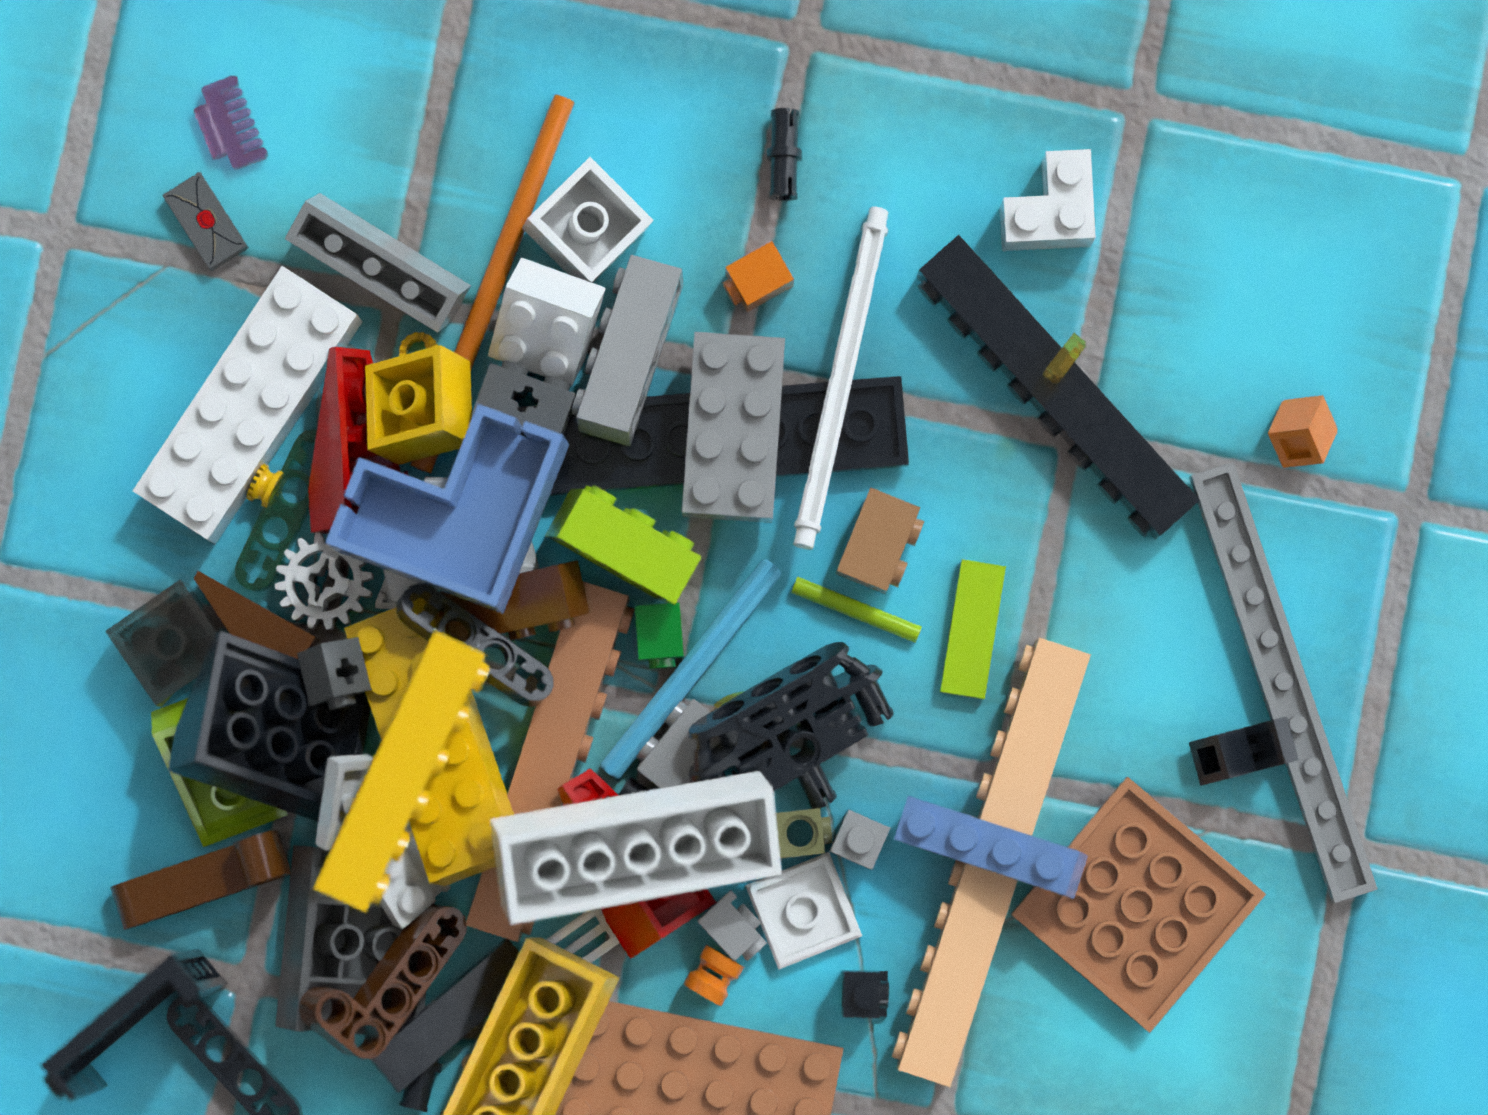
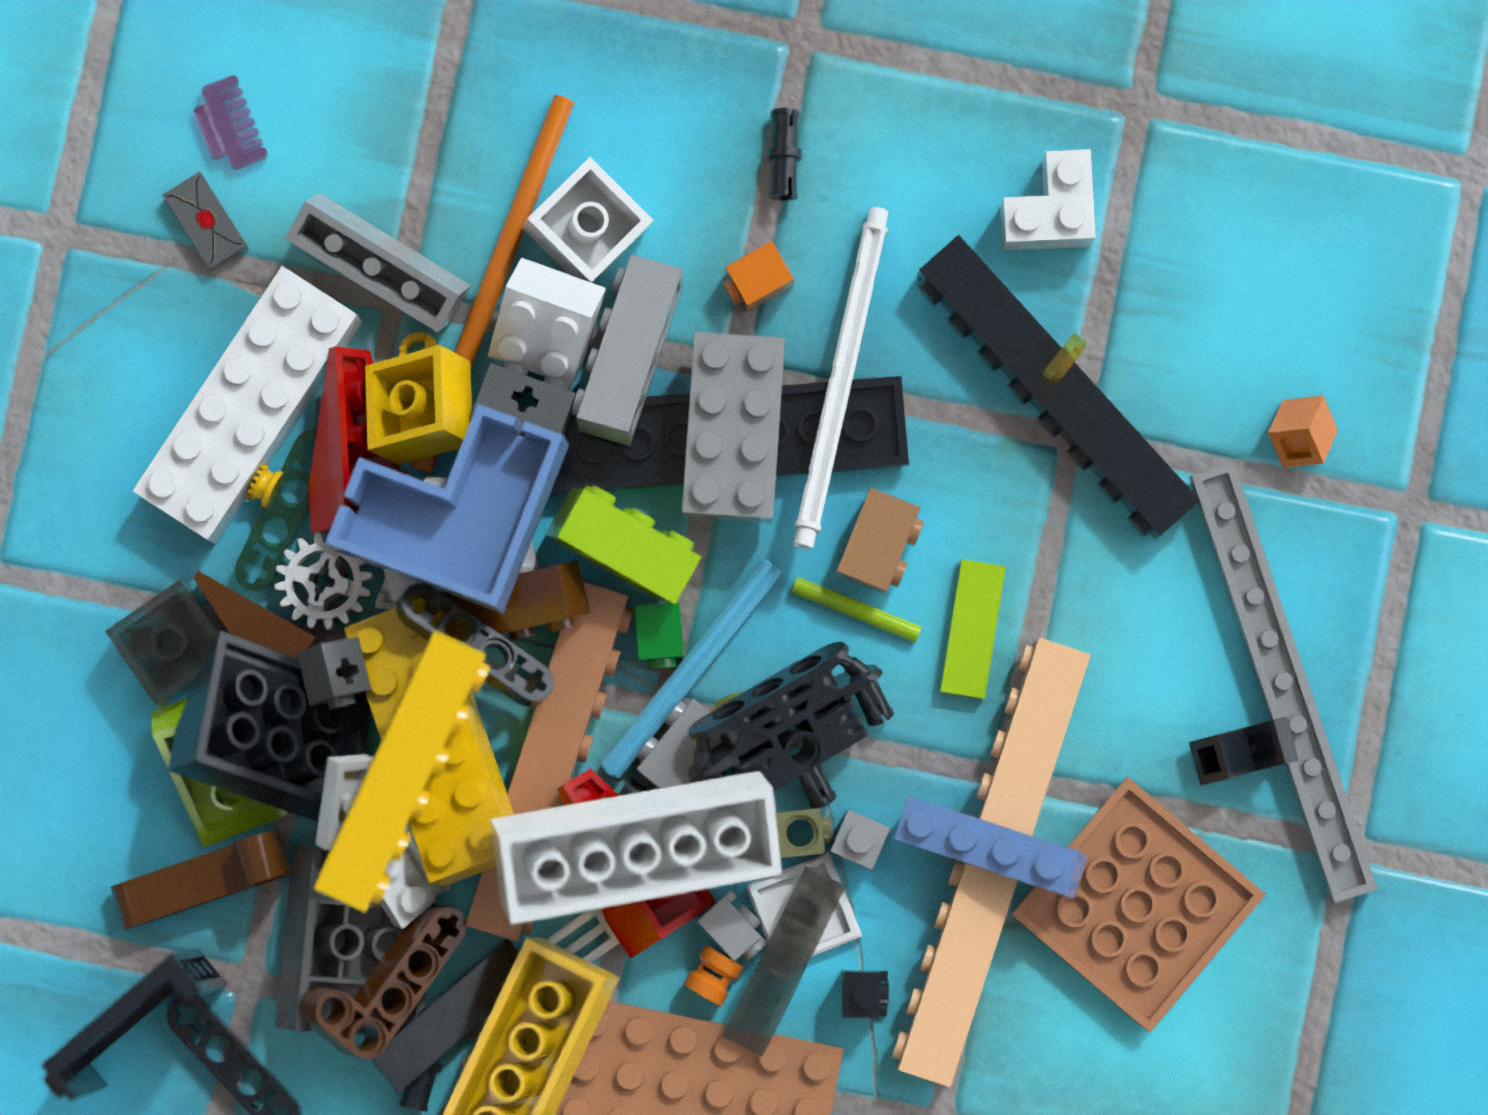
(783, 961): none -> clear smoke slope

